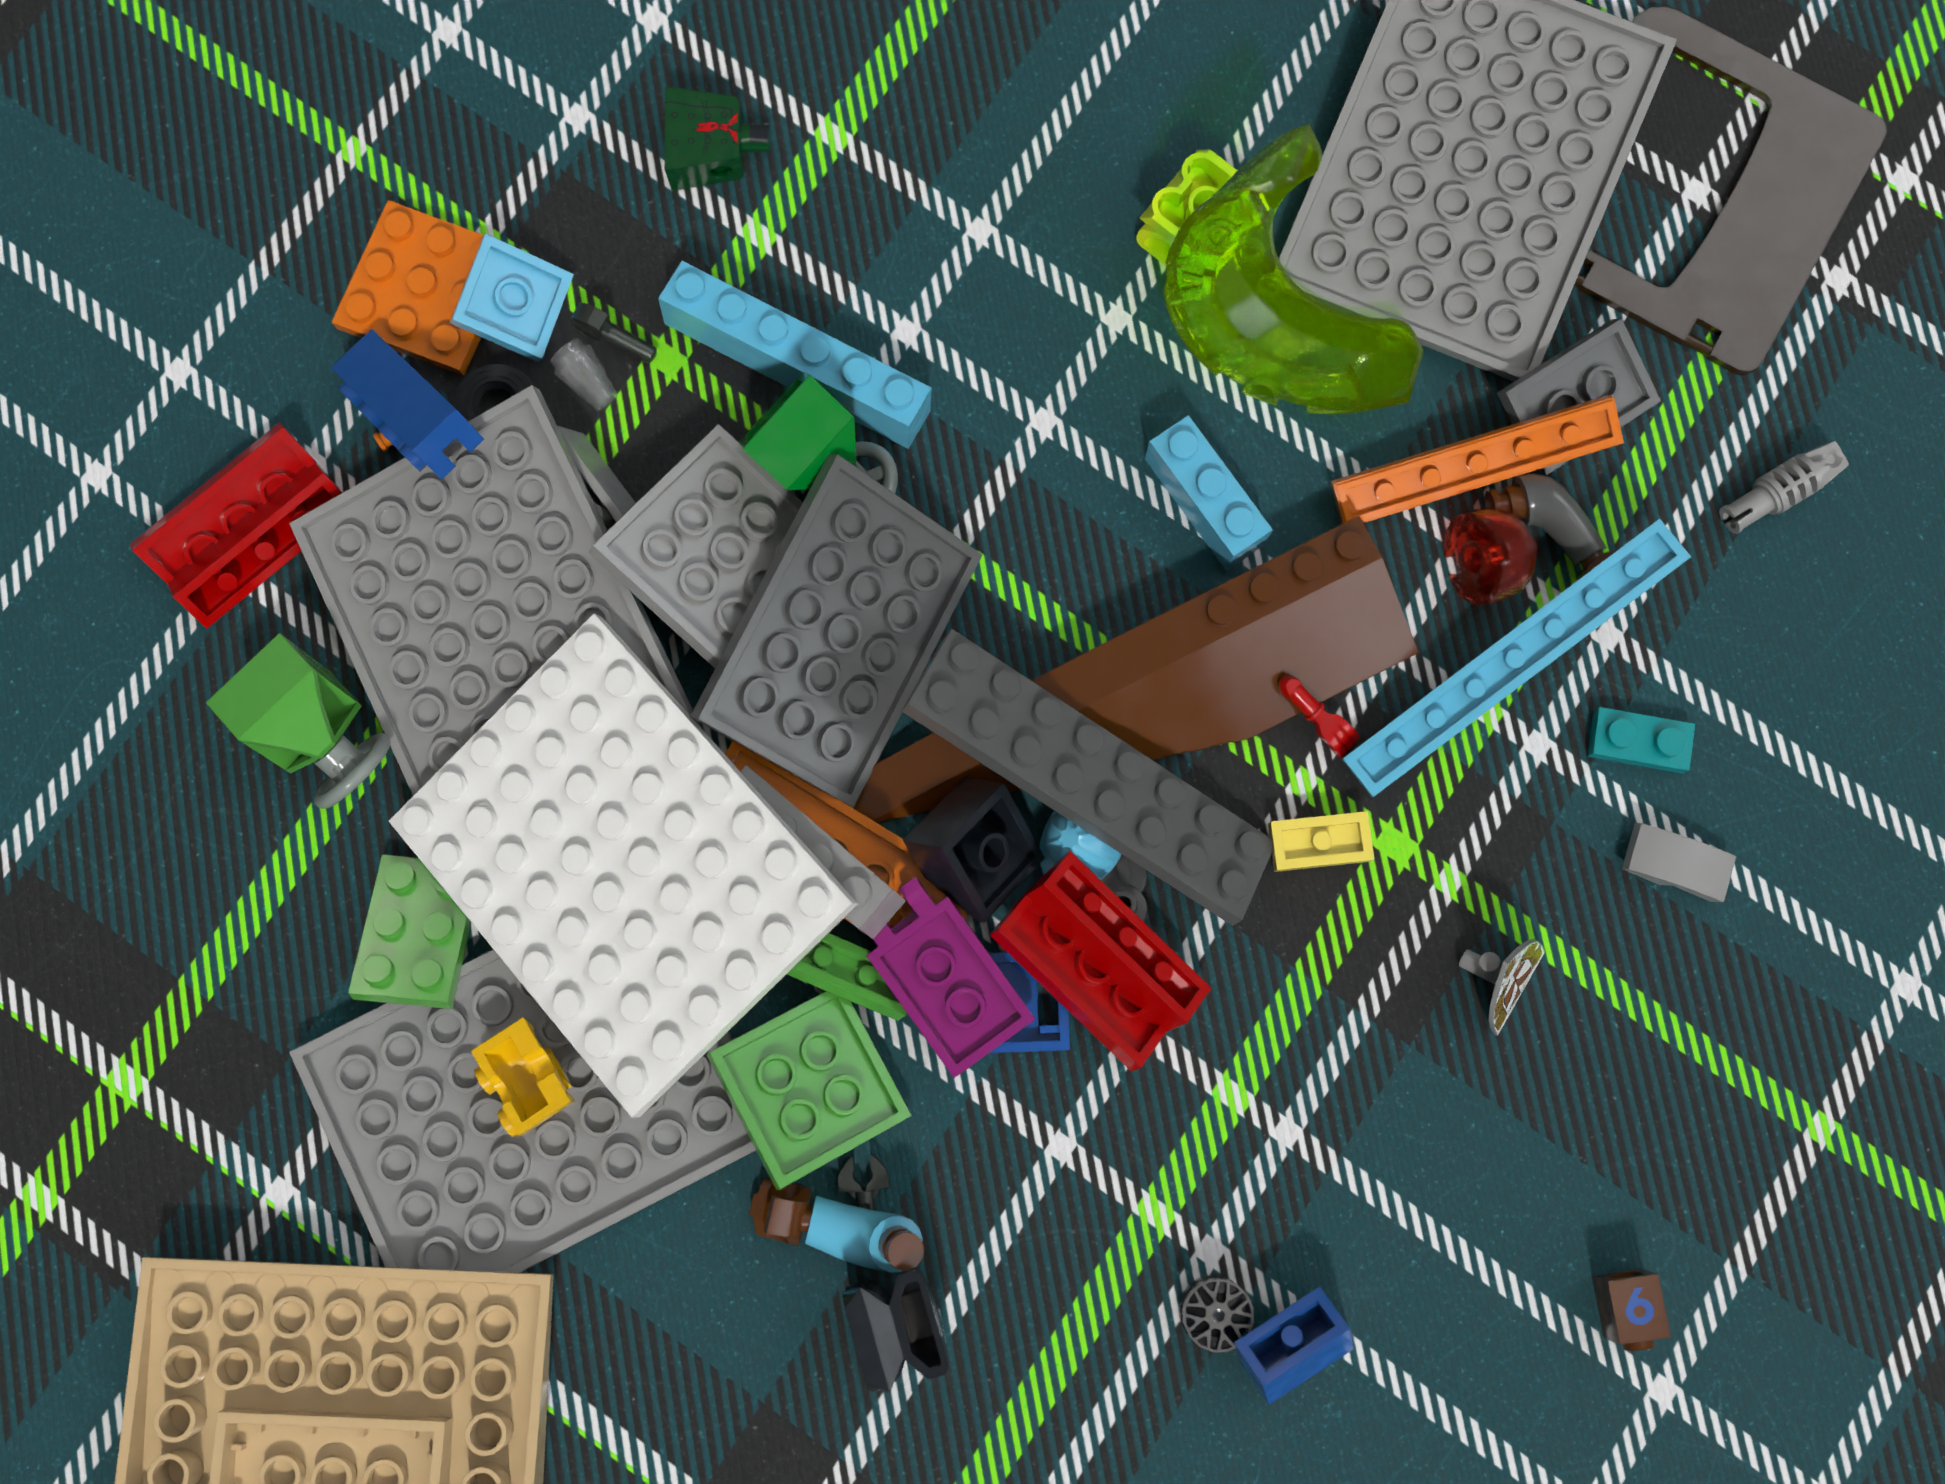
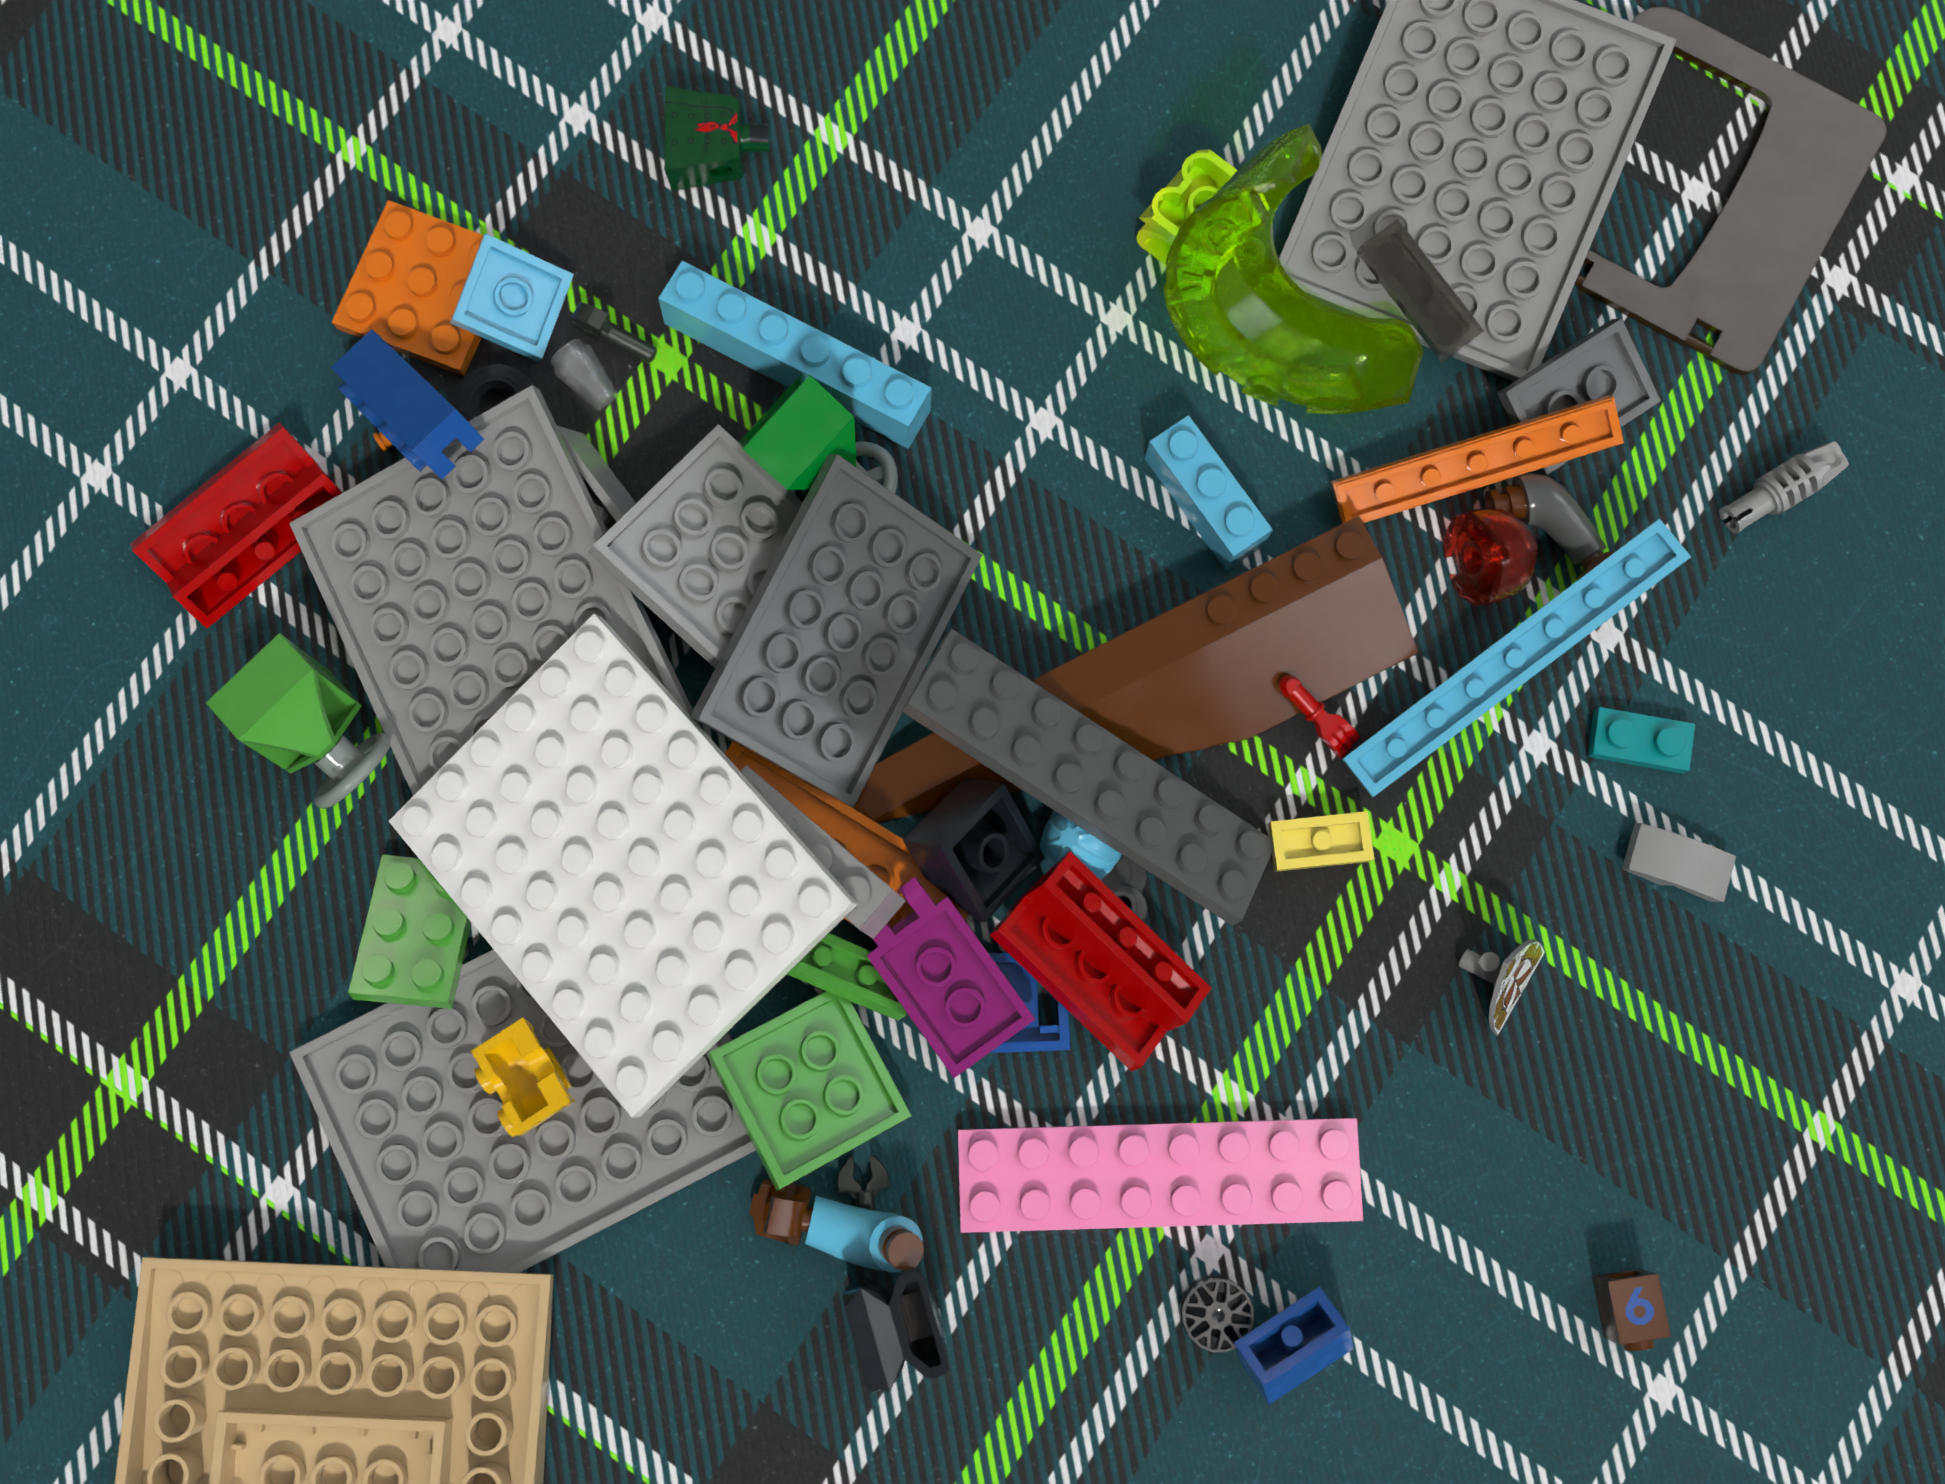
(1159, 1175): none -> bright pink plate
(1419, 291): none -> clear smoke plate

